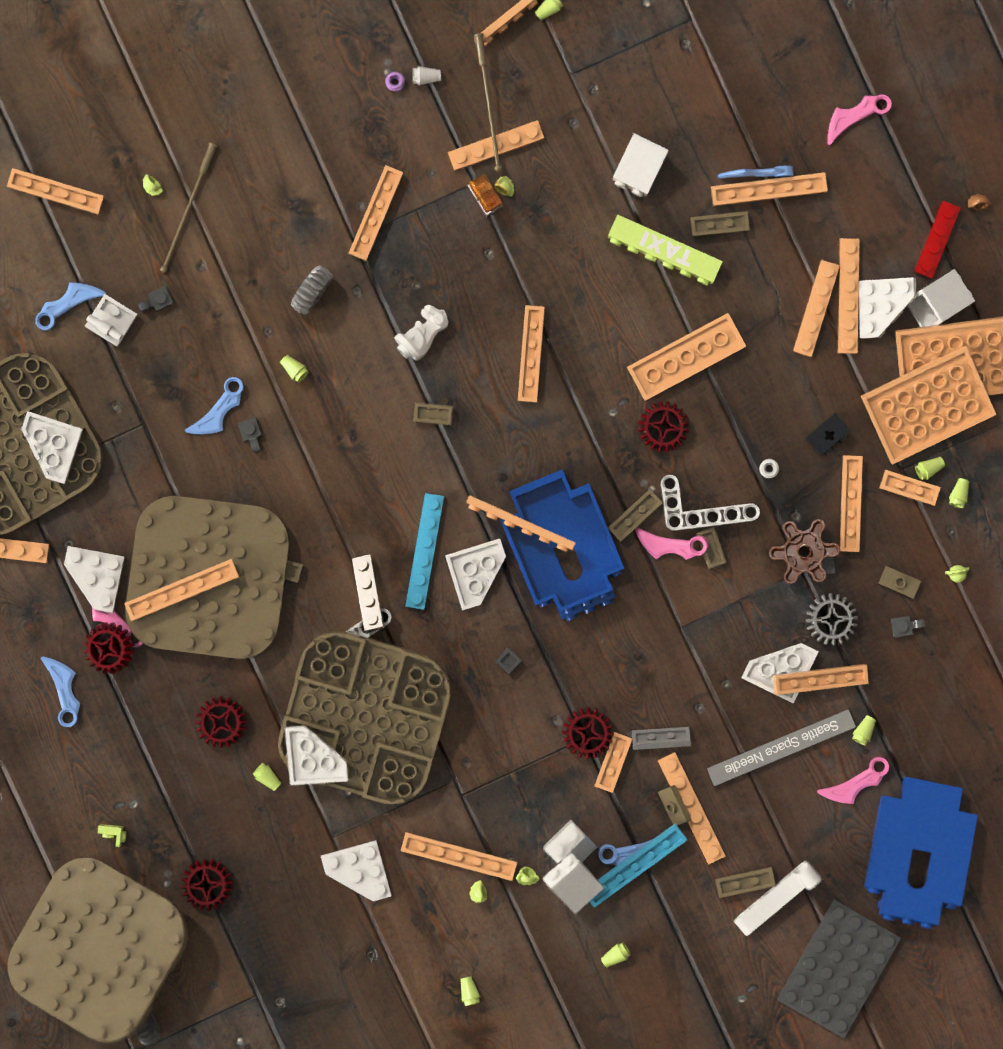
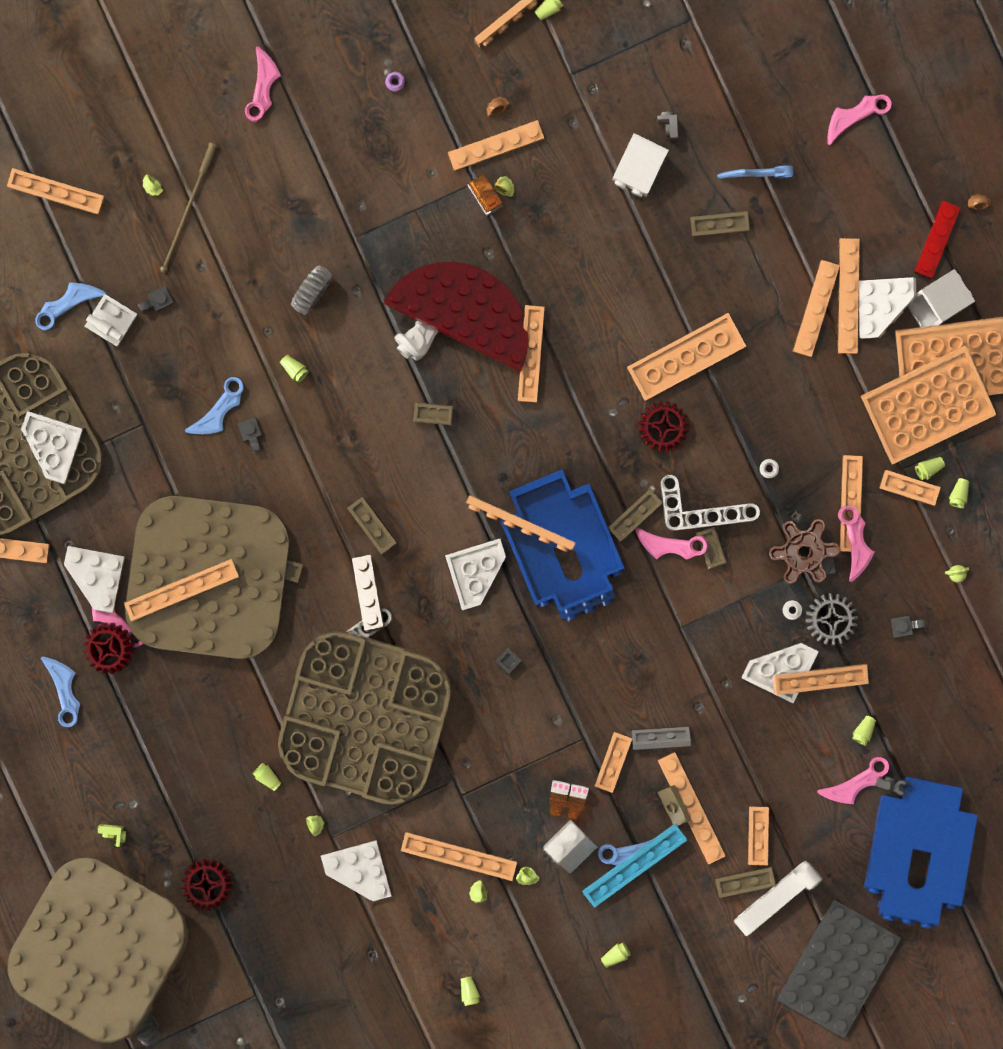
(207, 712): dark red gear -> none
(267, 75): none -> bright pink piece
(312, 759): white plate -> none
(315, 824): none -> yellowish green piece
(371, 525): none -> dark tan plate
(376, 213): light nougat plate -> none
(424, 551): medium azure plate -> none
(425, 75): white cone -> none
(466, 307): none -> dark red plate
(483, 62): dark tan piece -> none
(497, 106): none -> medium nougat piece
(572, 727): dark red gear -> none
(573, 883): white slope -> none
(575, 802): none -> clear orange hips
(662, 248): yellowish green brick -> none
(671, 128): none -> light grey bracket
(758, 835): none -> light nougat plate
(769, 189): light nougat plate -> none
(781, 747): light grey tile -> none
(787, 614): none -> white plate
(832, 424): black brick -> none
(860, 551): none -> bright pink piece
(890, 784): none -> dark grey plate
(899, 582): dark tan plate -> none

